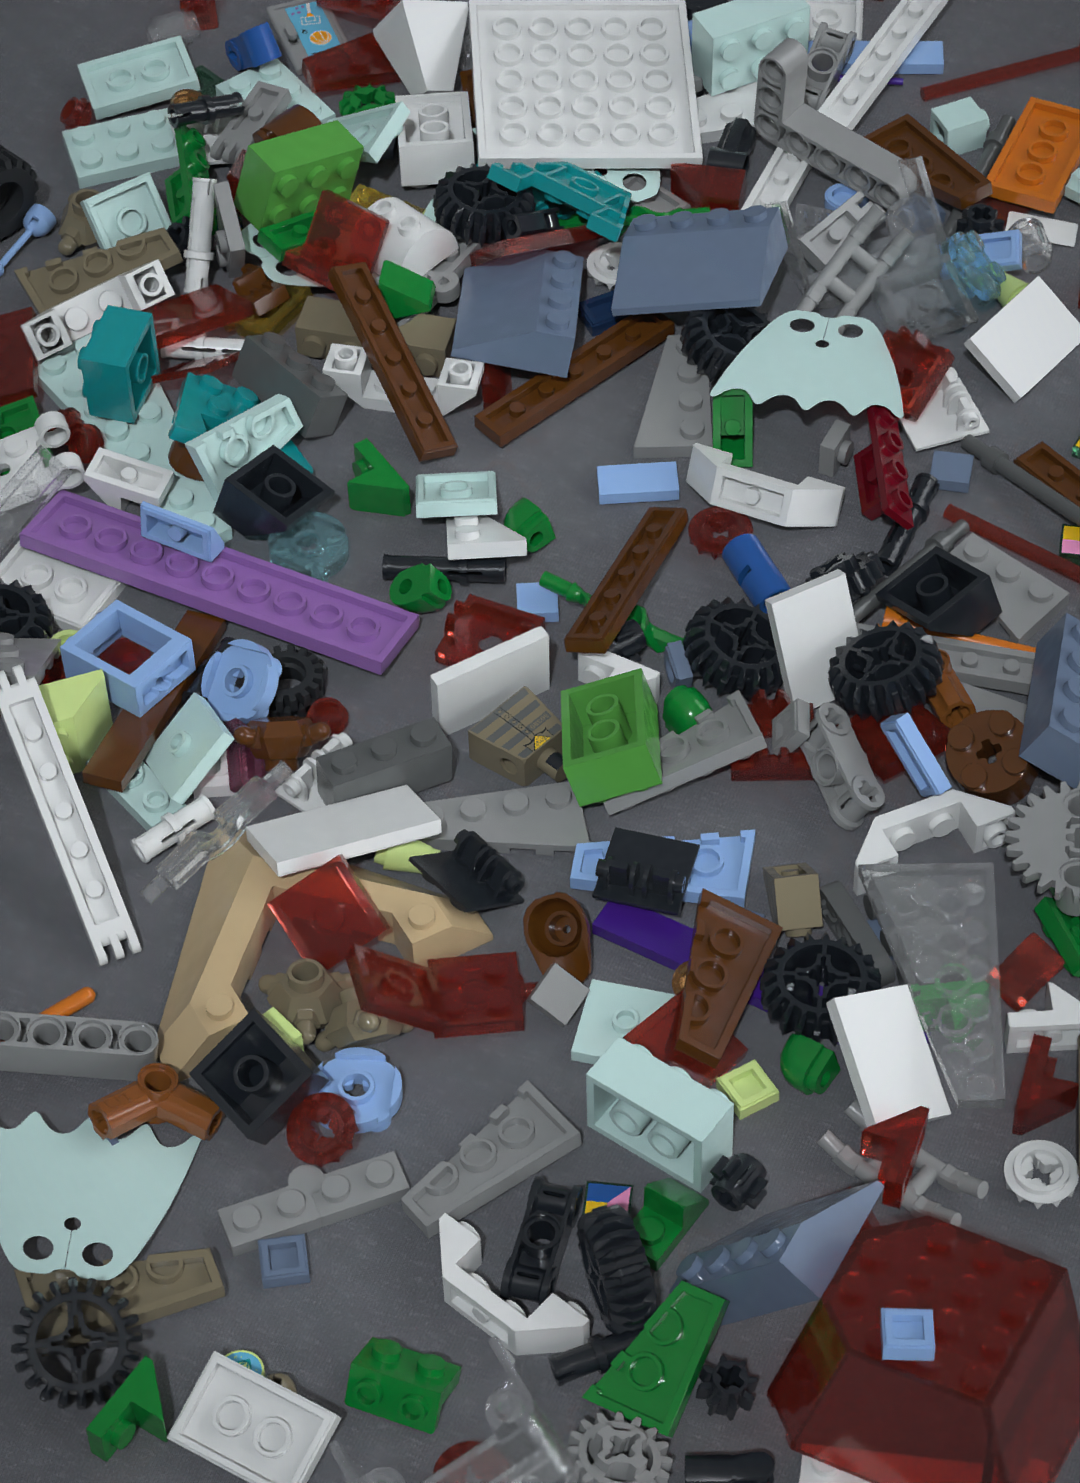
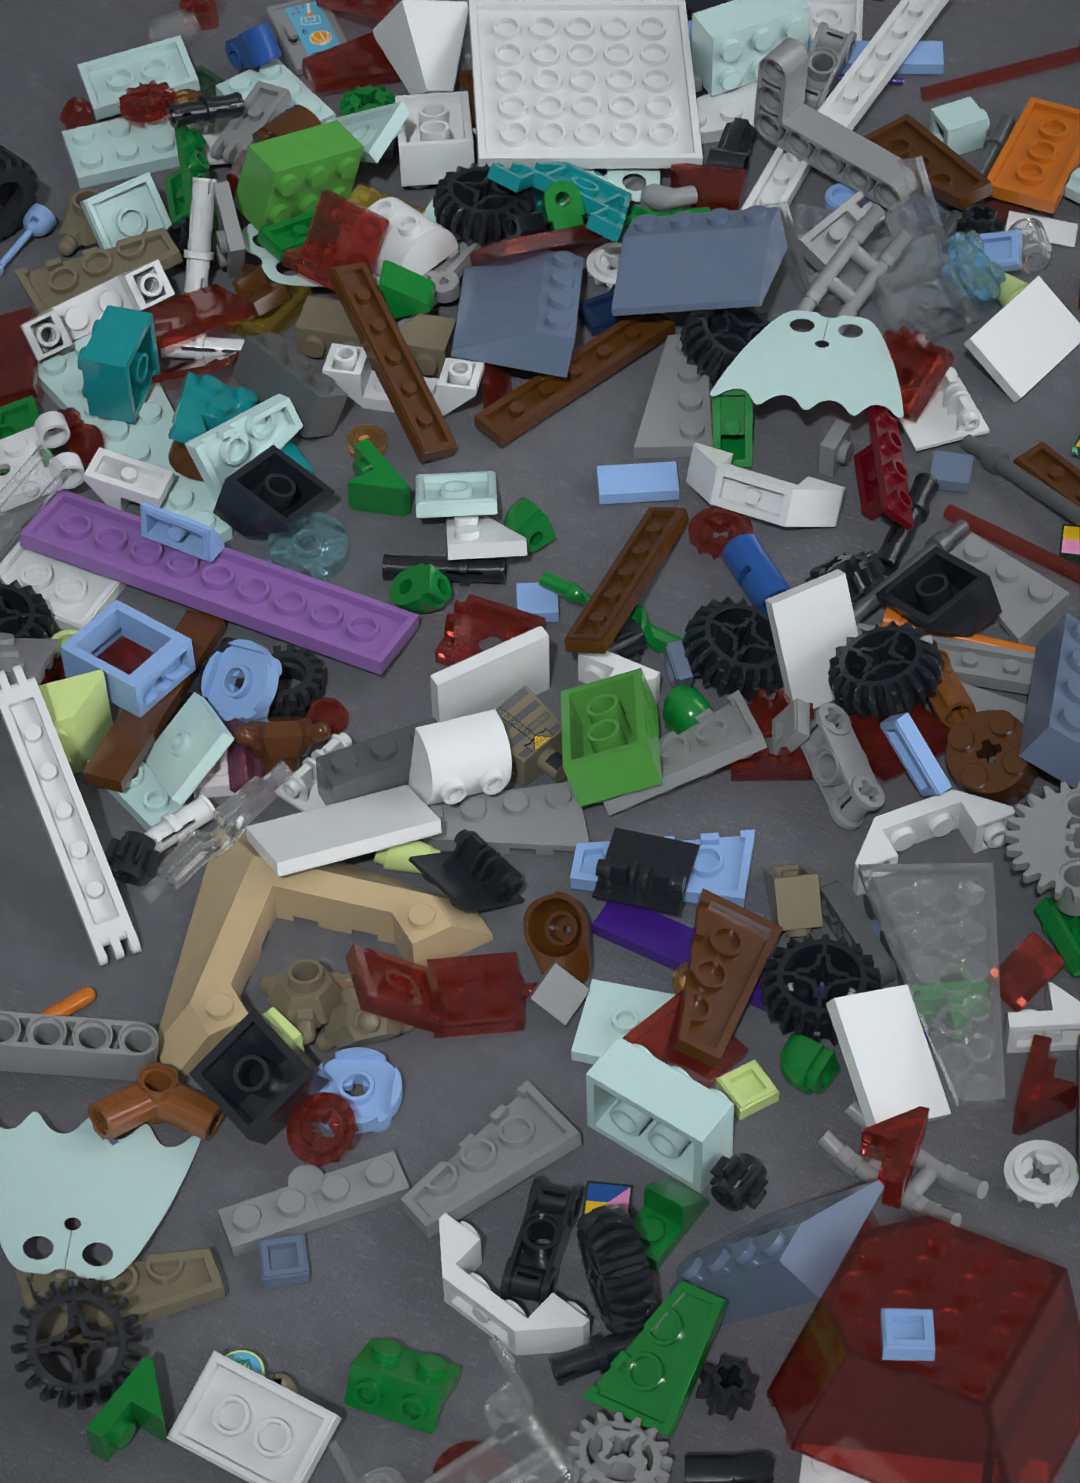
(133, 857): none -> black gear
(155, 99): none -> clear red gear
(328, 913): clear red tile -> none
(373, 432): none -> clear orange tile
(460, 758): none -> white brick
(562, 206): none -> green piece
(663, 197): none -> light grey arm

